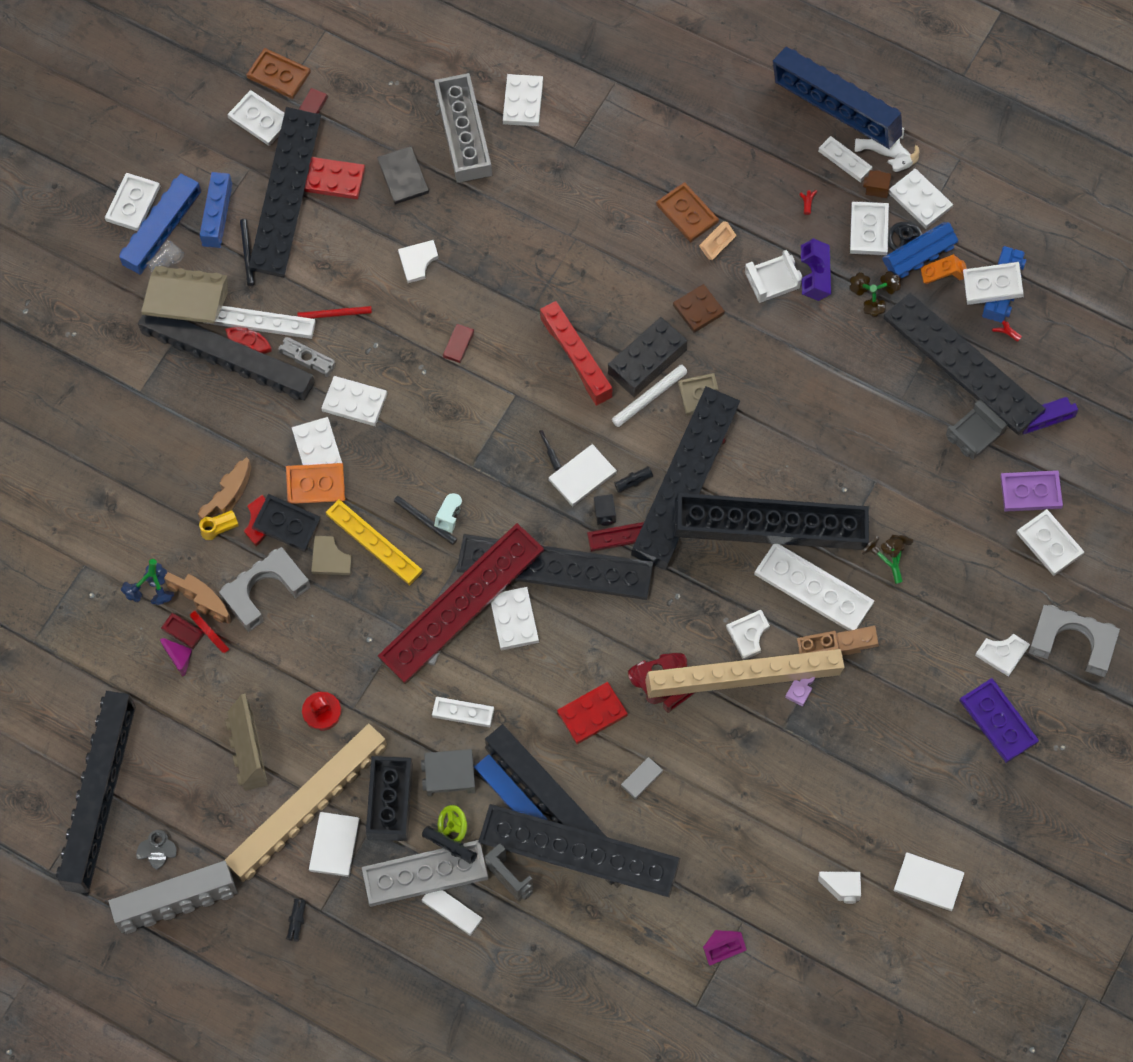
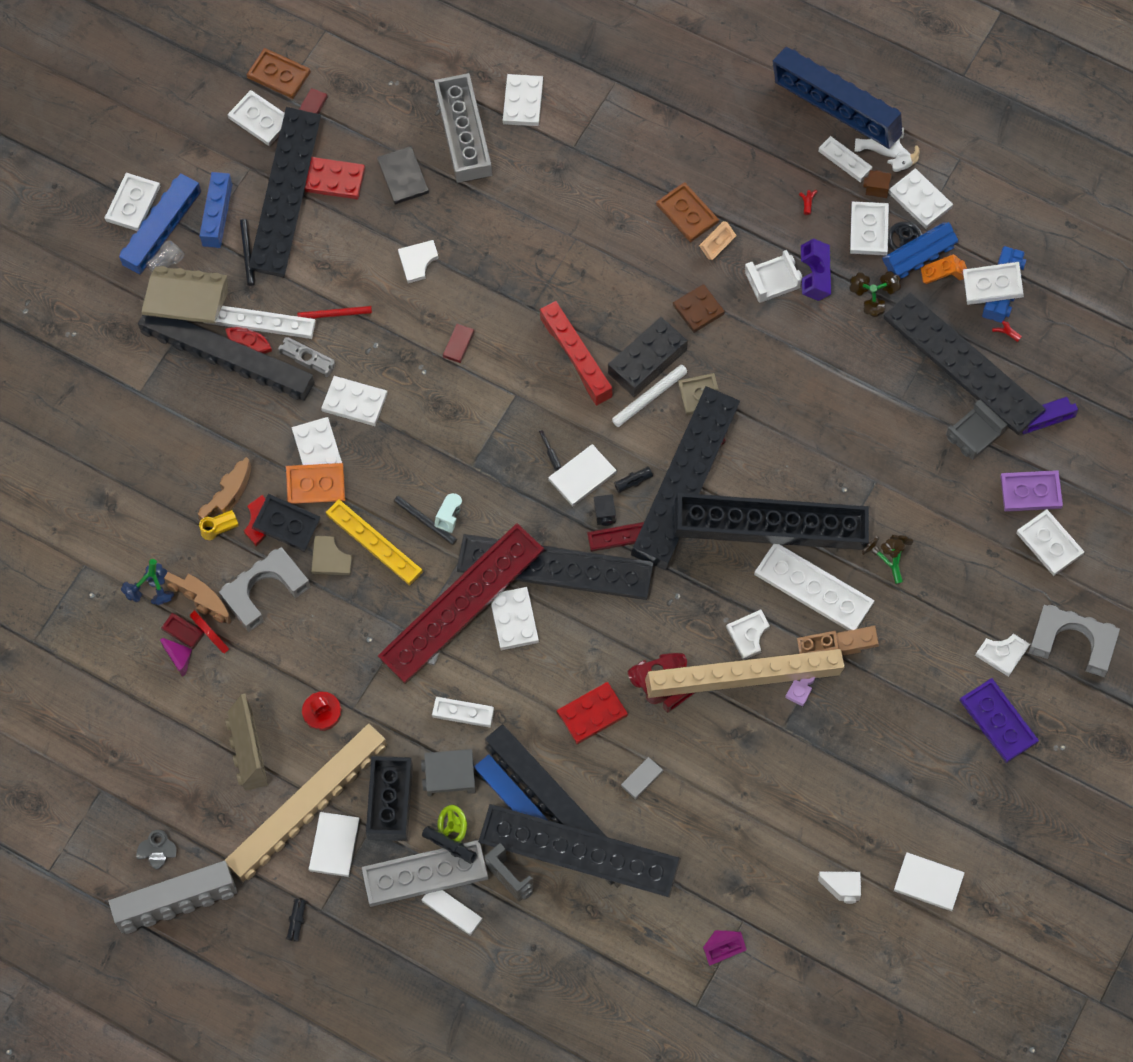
(96, 792): black brick -> none

